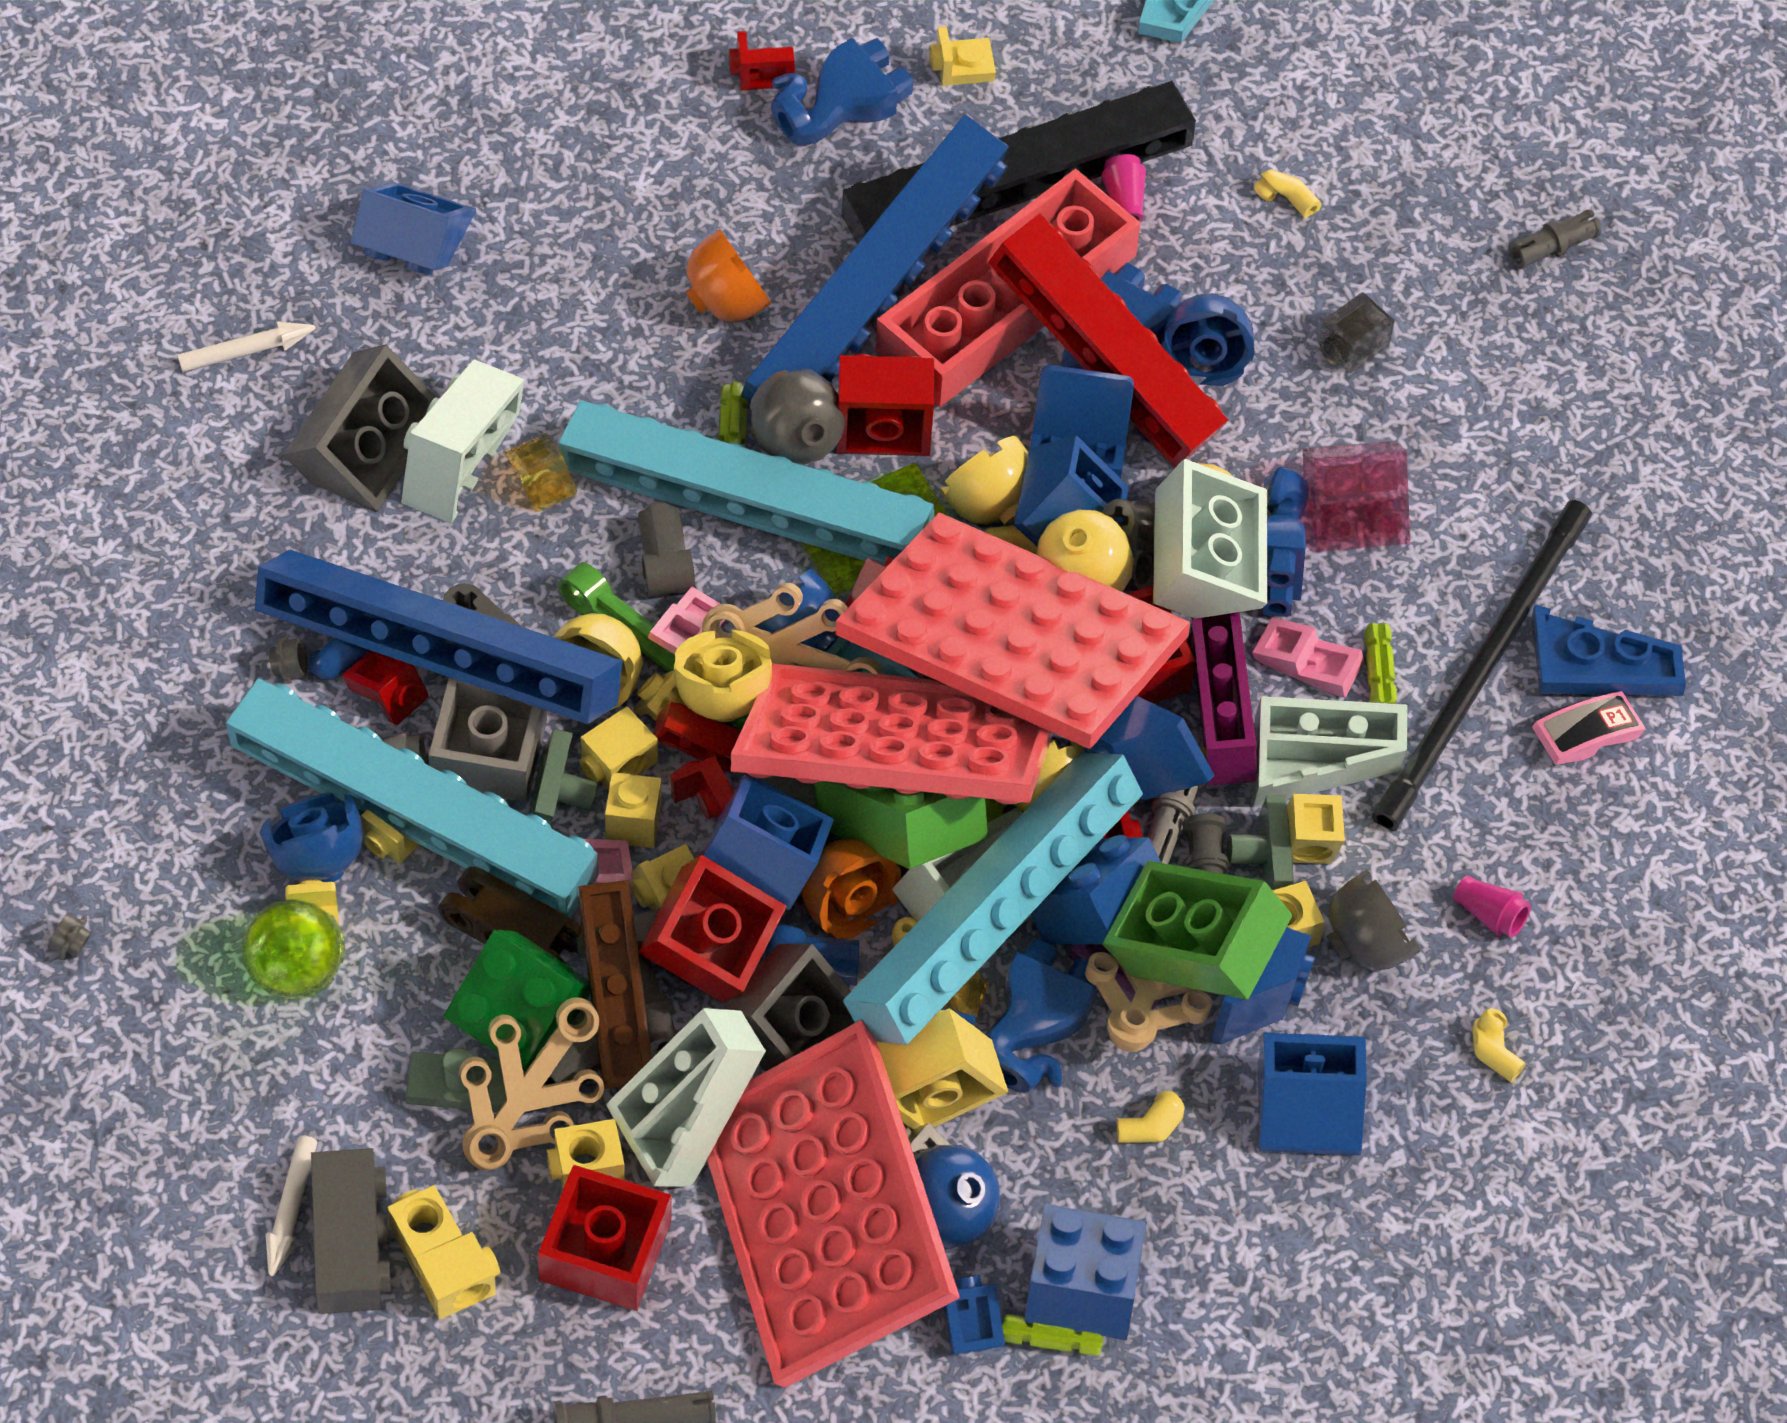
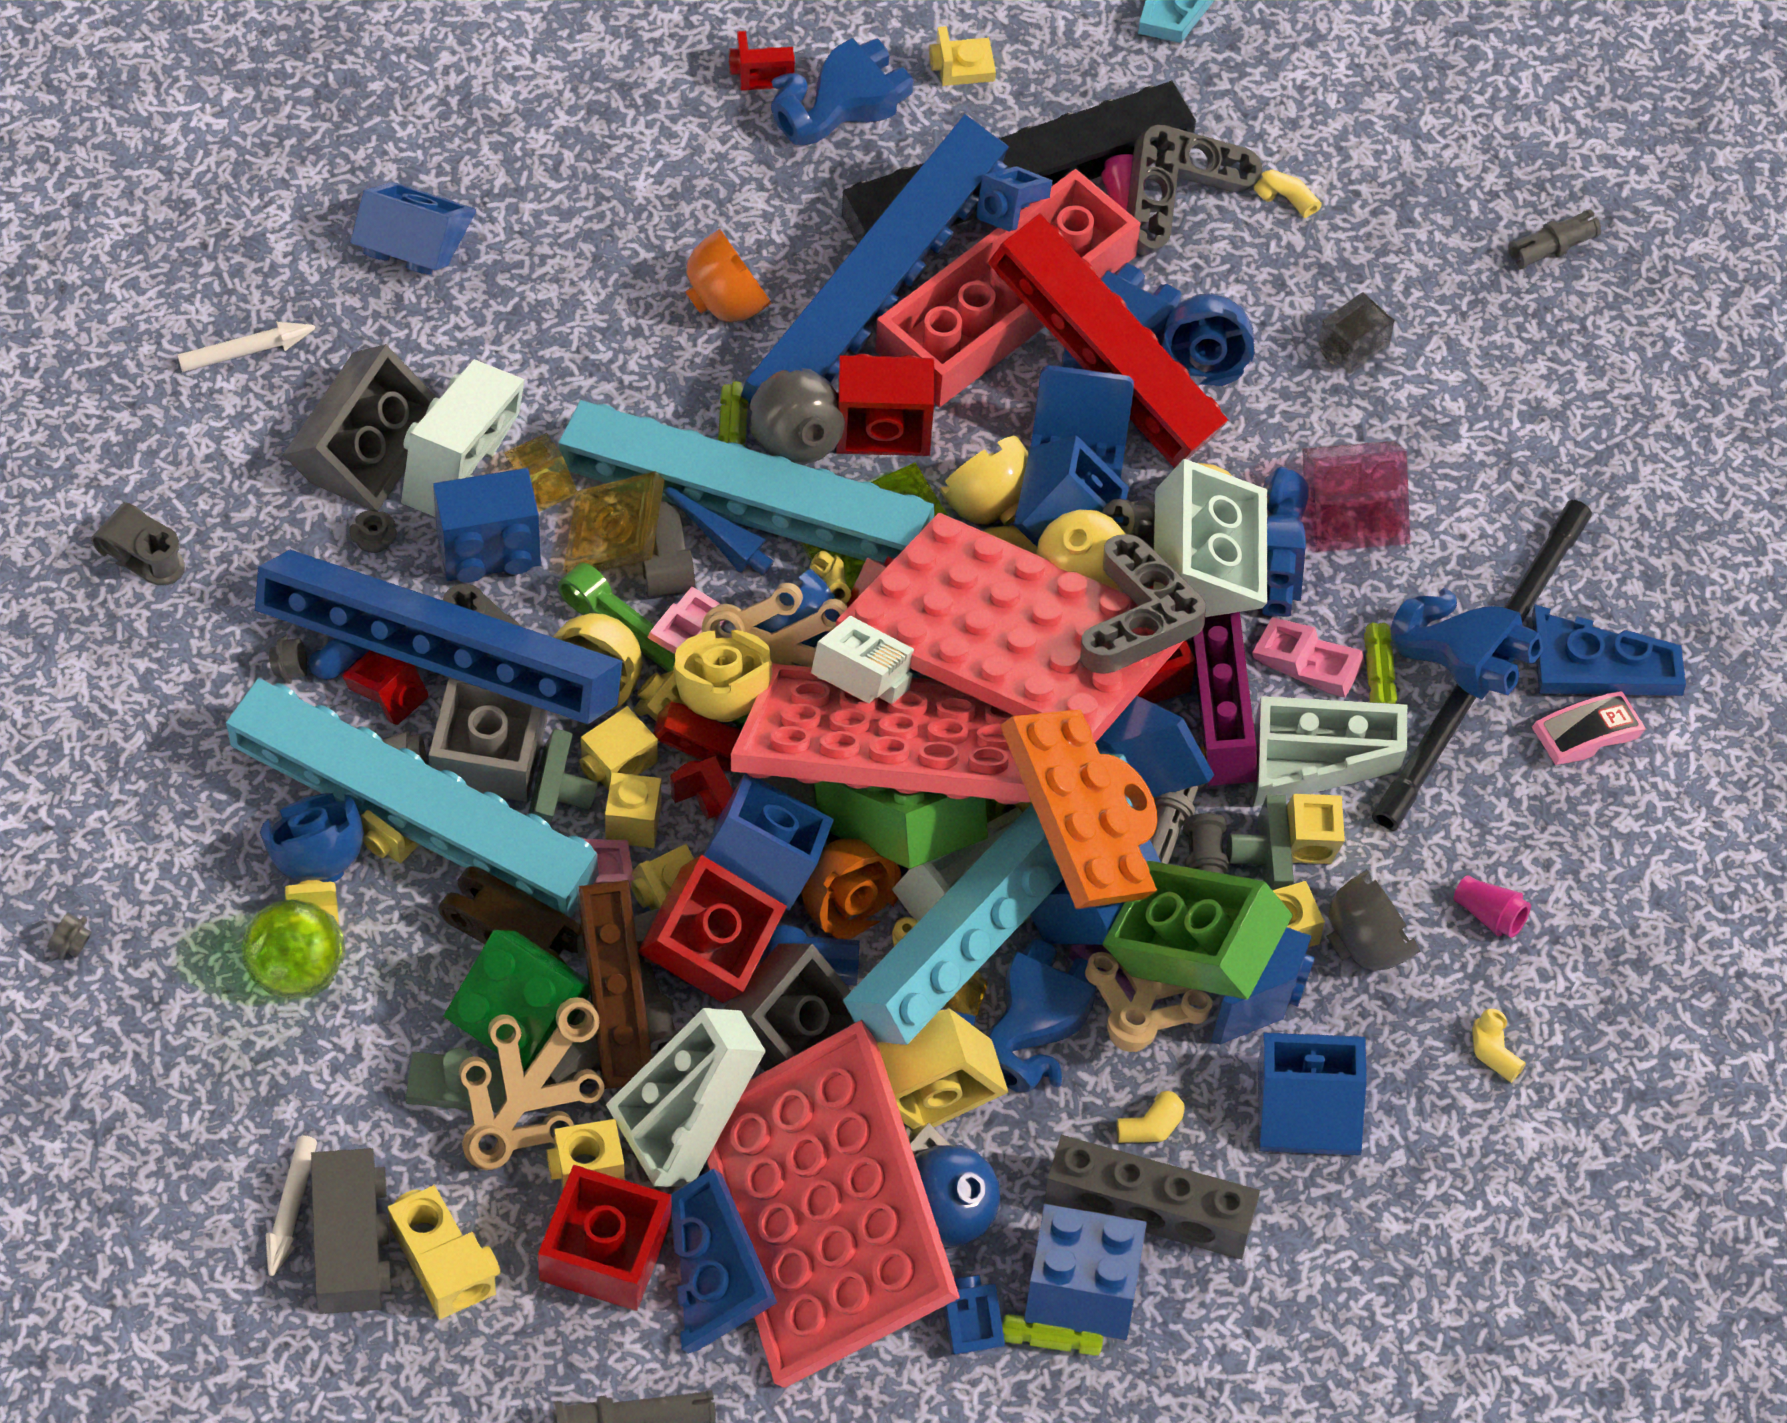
(141, 545): none -> dark grey piece
(373, 540): none -> dark grey plate
(487, 525): none -> blue brick
(615, 523): none -> clear yellow plate
(718, 1263): none -> blue wing
(735, 542): none -> blue piece
(832, 571): none -> light yellow arm
(863, 662): none -> light aqua piece
(1007, 192): none -> blue bracket
(1085, 807): none -> orange plate
(1112, 643): none -> dark grey beam
(1167, 1197): none -> dark grey brick
(1176, 164): none -> dark grey beam
(1471, 645): none -> blue hips

